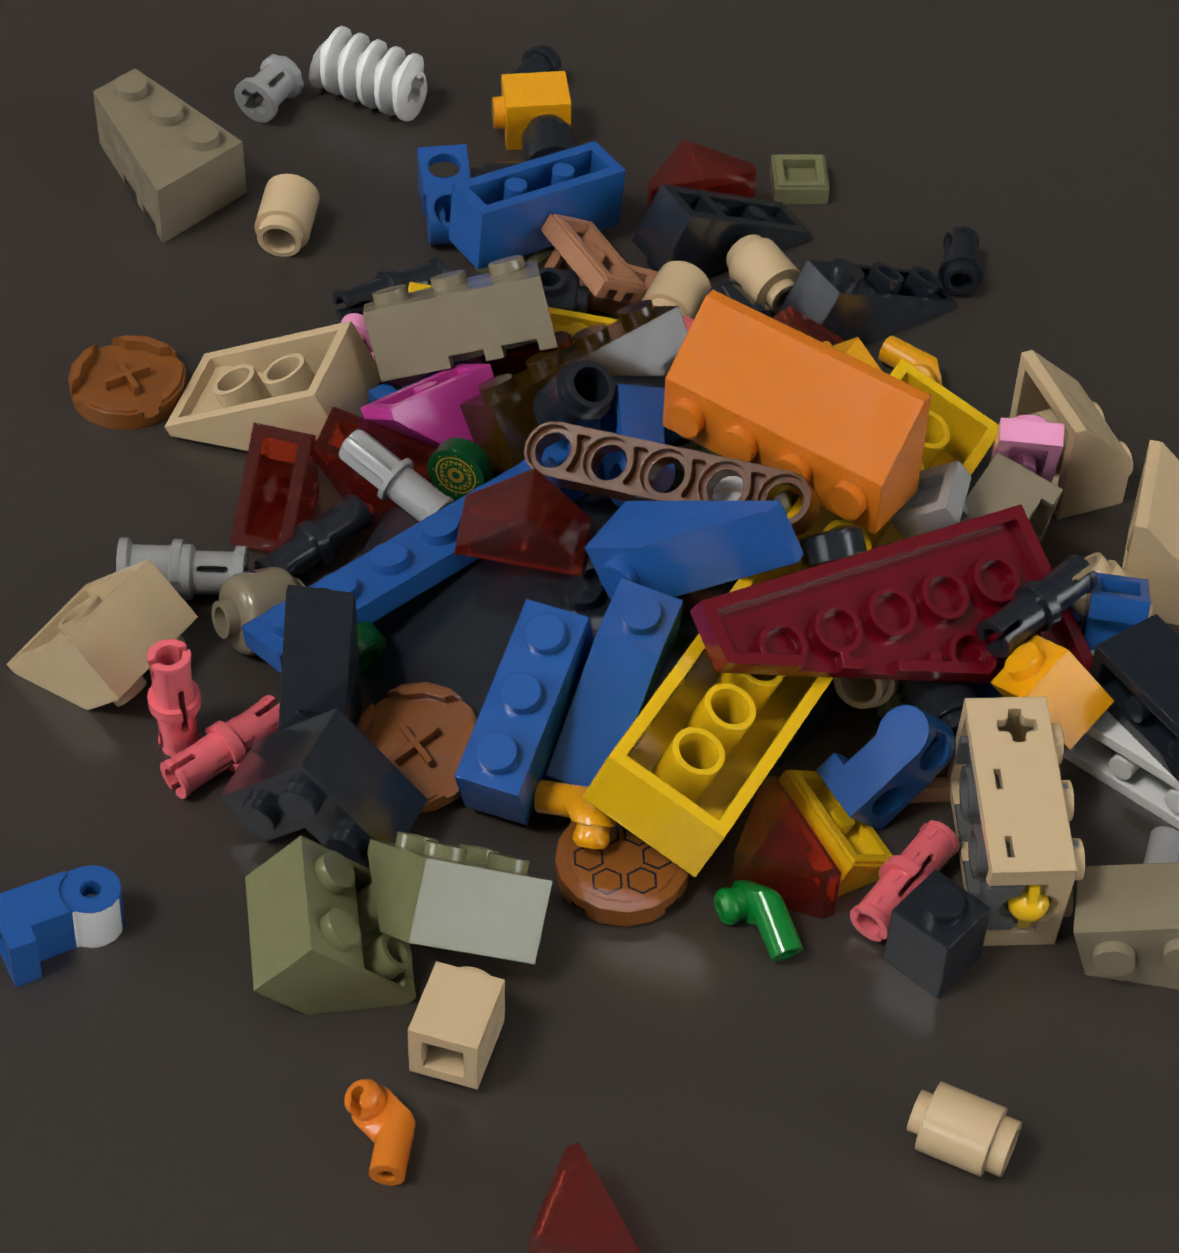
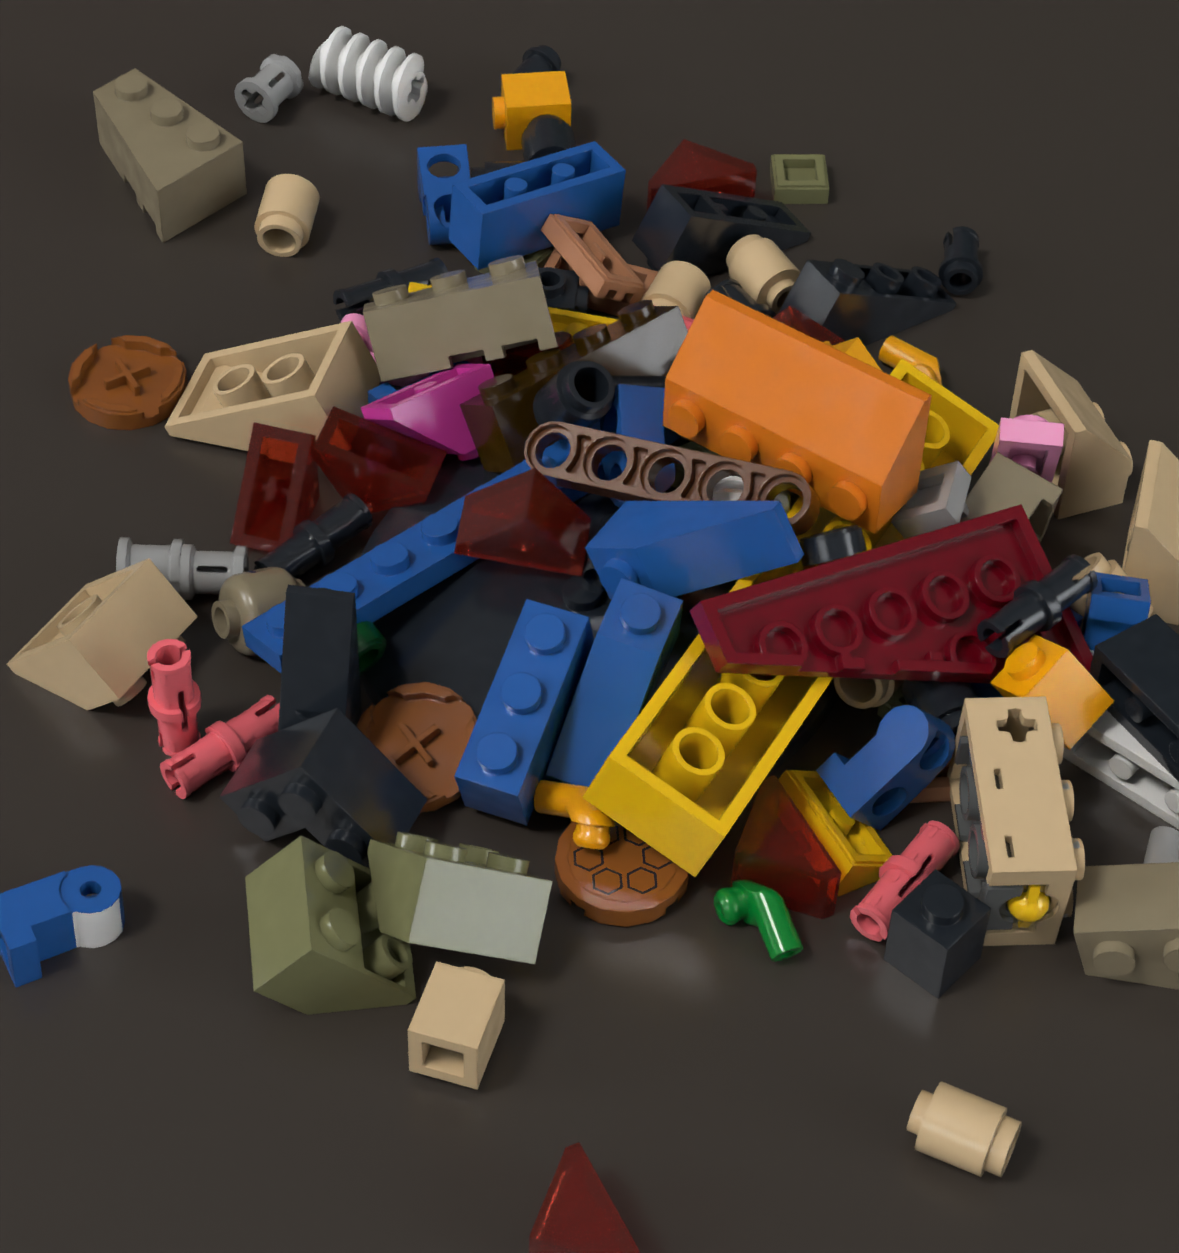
(386, 1124): orange arm -> none
(392, 476): light grey axle -> none
(459, 467): dark green tile -> none

